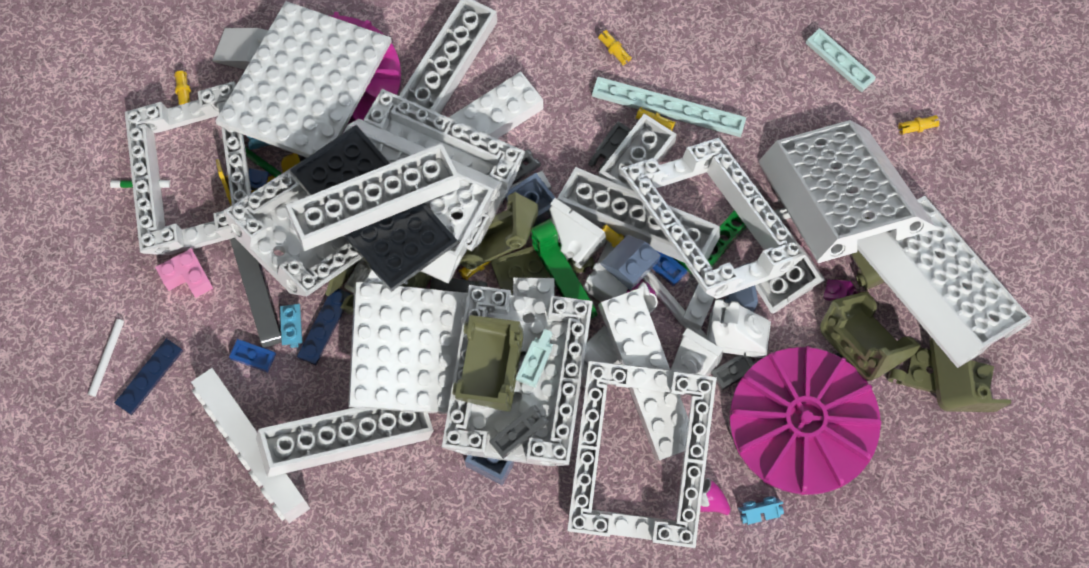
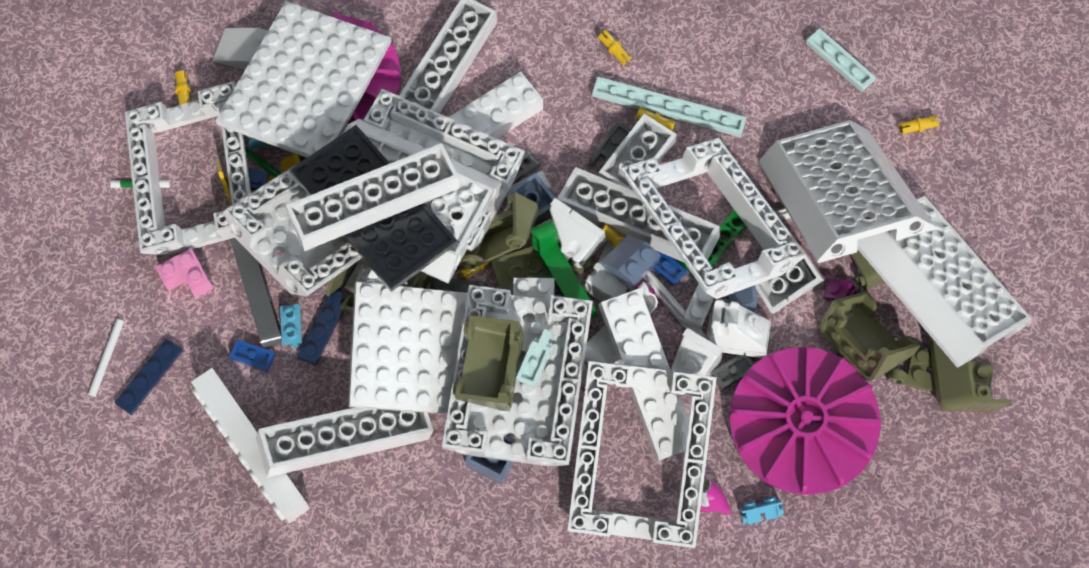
(518, 432): dark grey plate -> none

